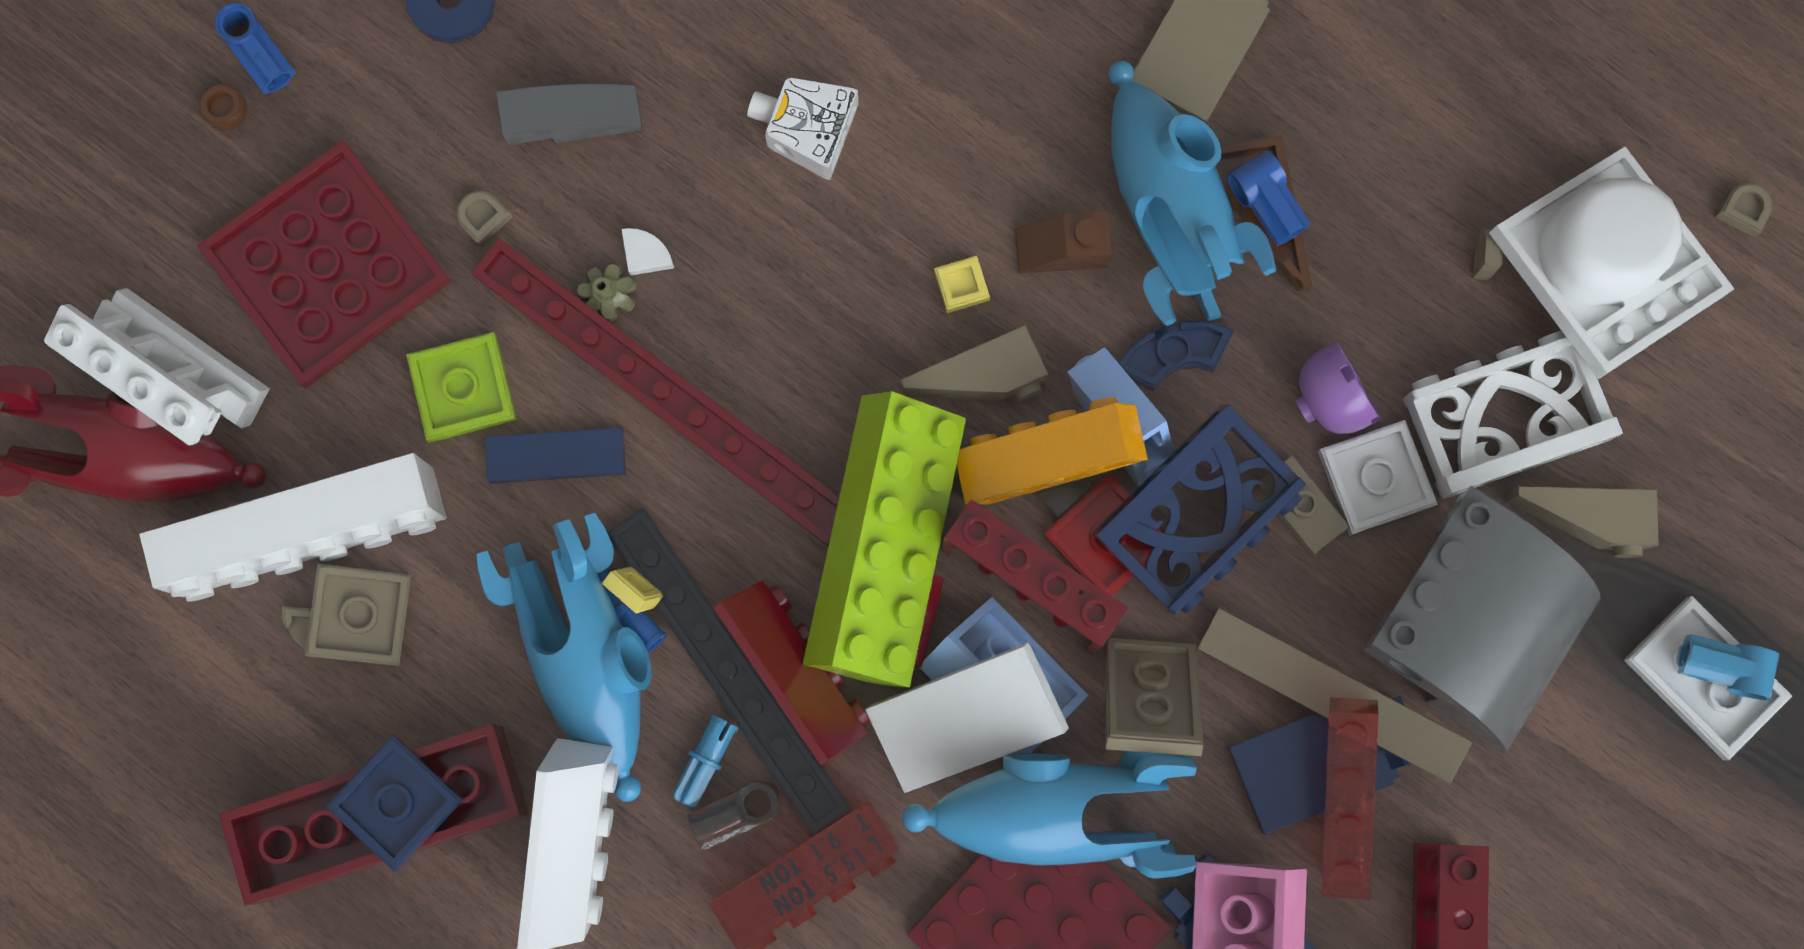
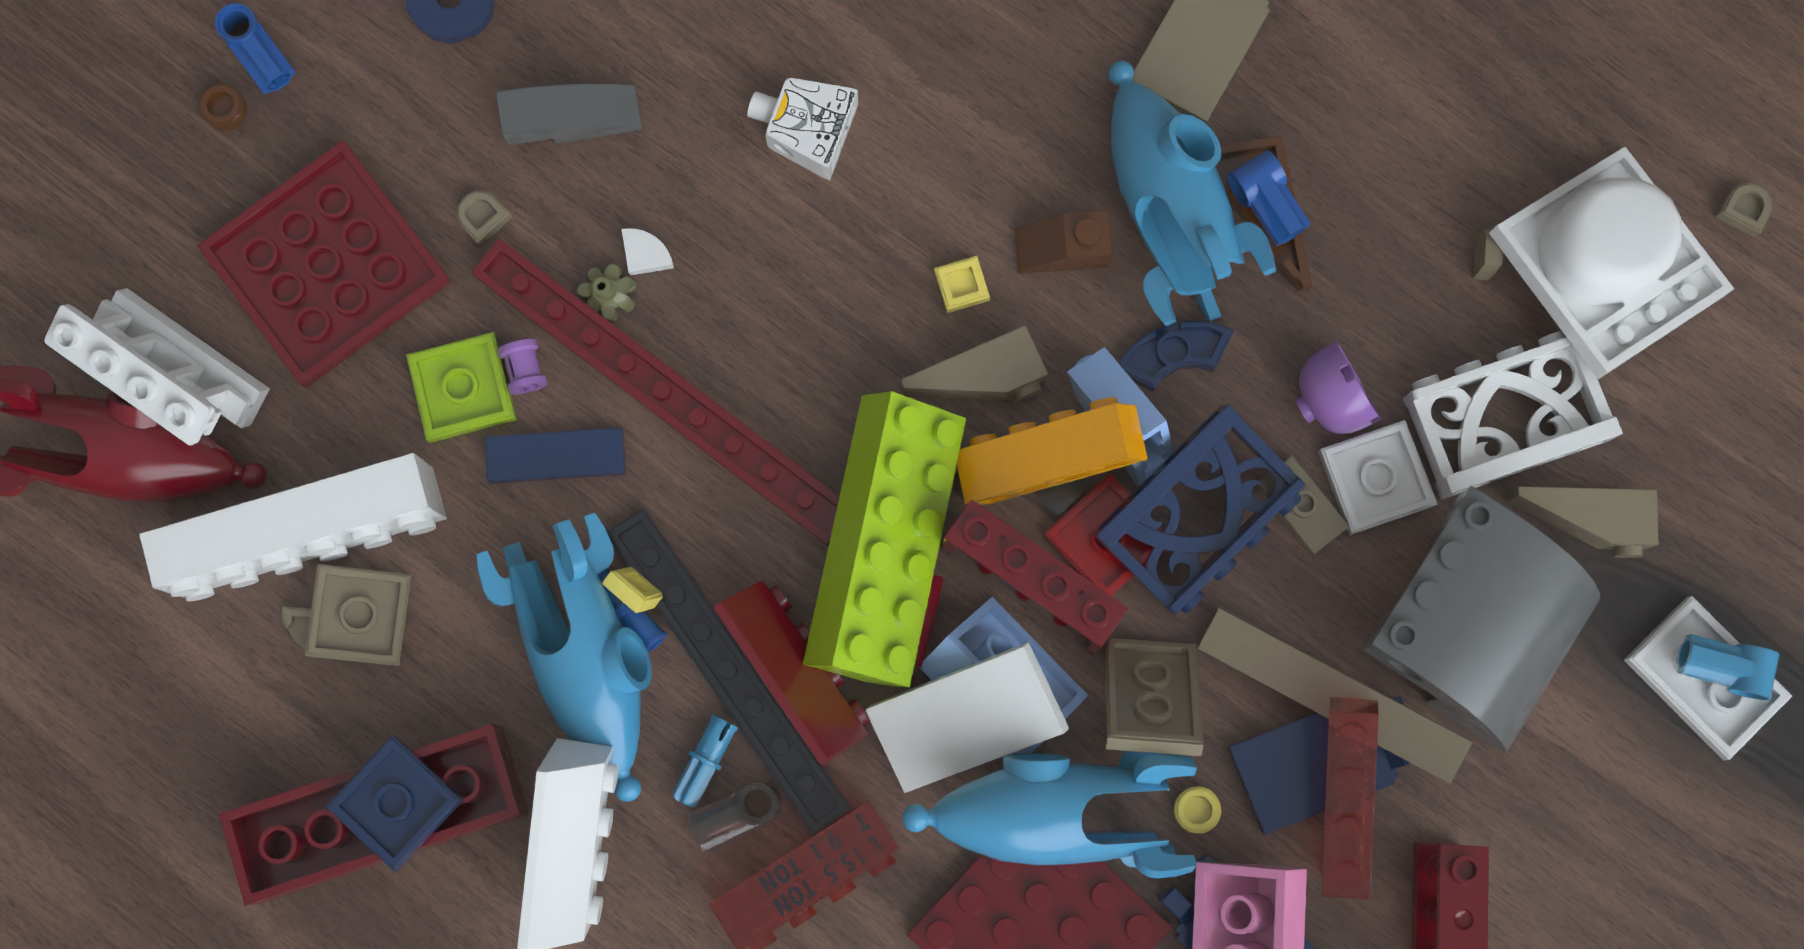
(522, 366): none -> medium lavender bush
(1197, 809): none -> light yellow tile

